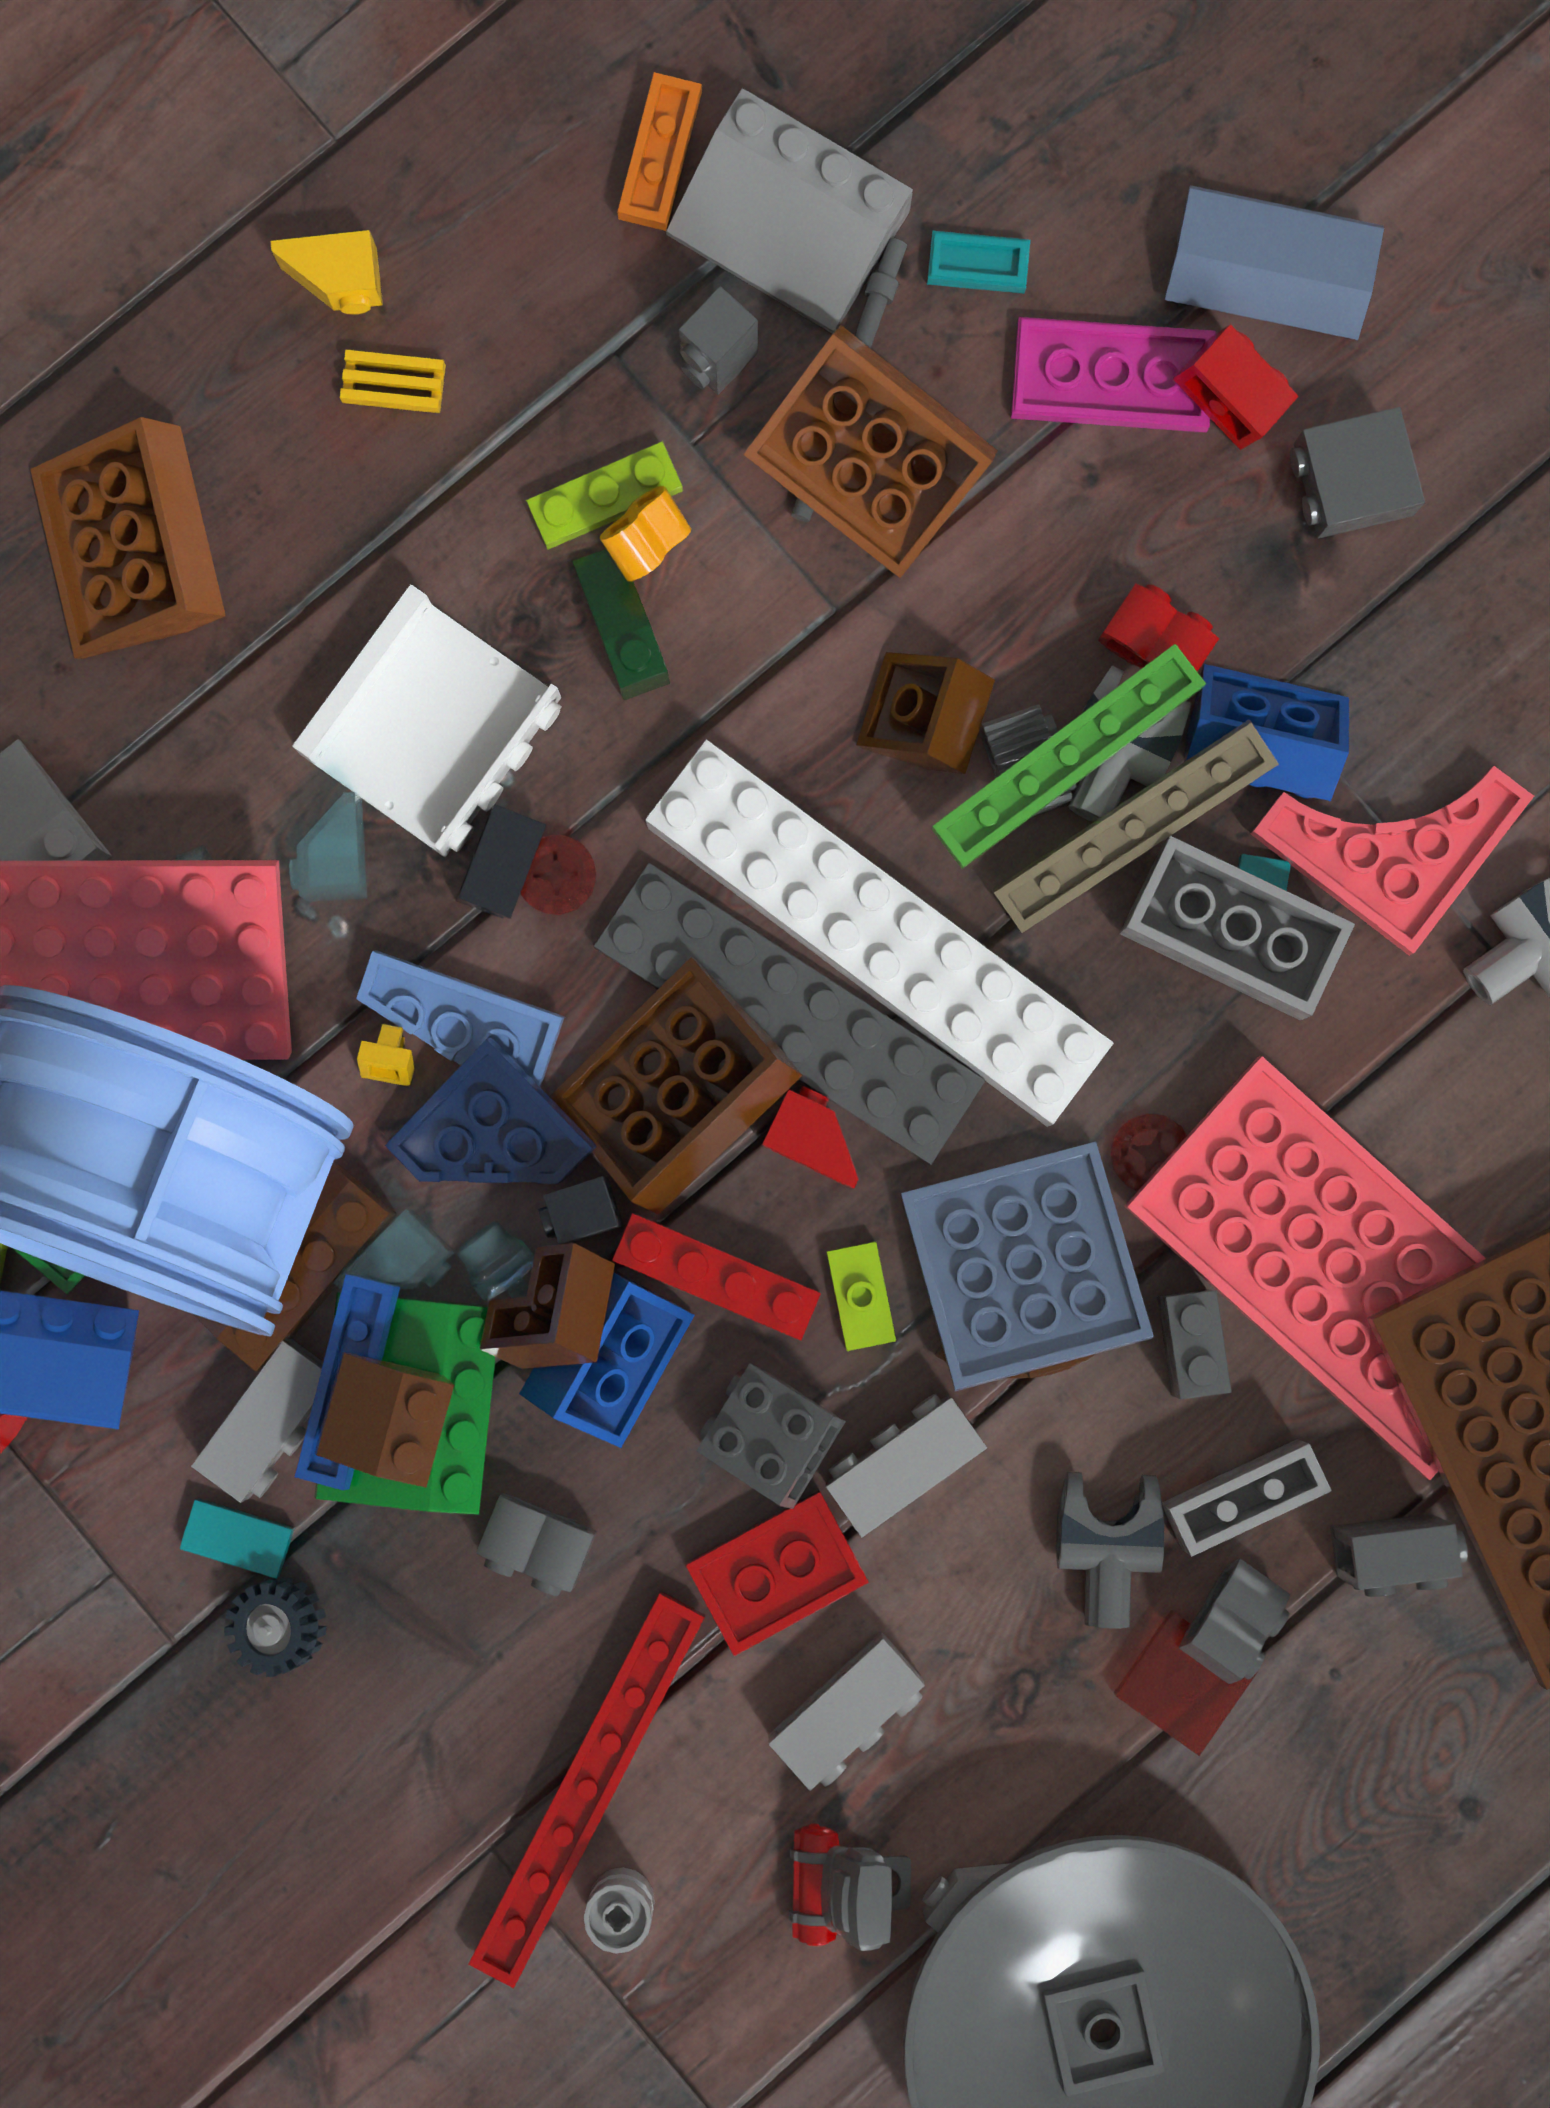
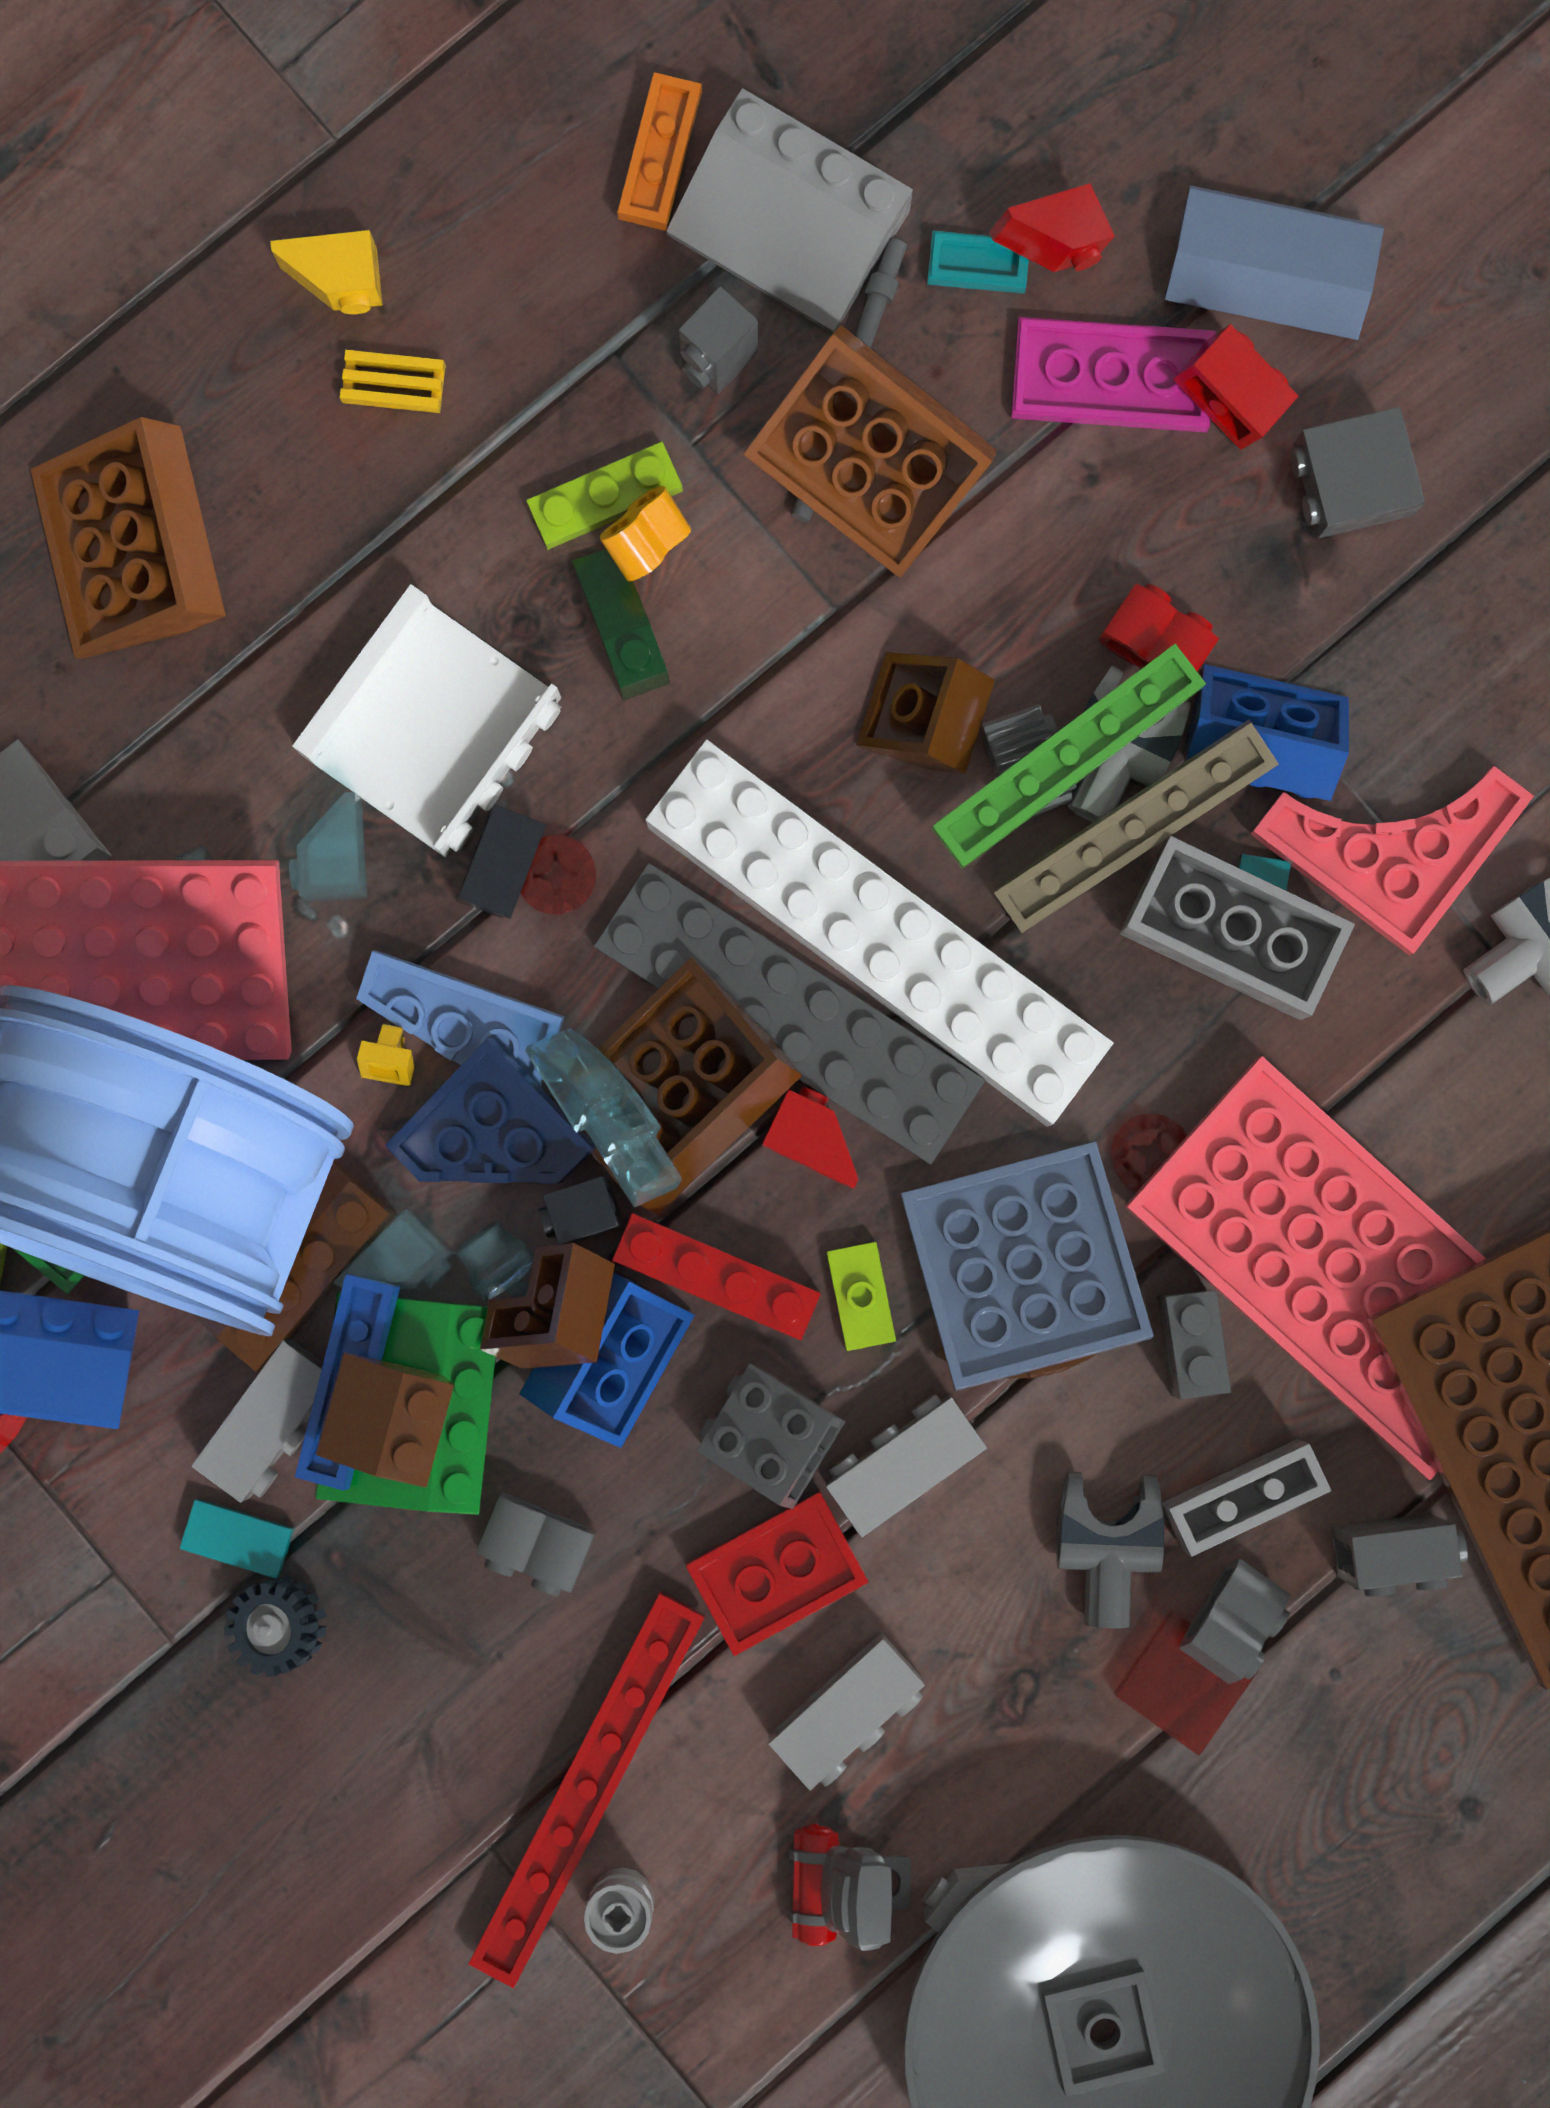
(610, 1111): none -> clear light blue slope
(1057, 230): none -> red slope

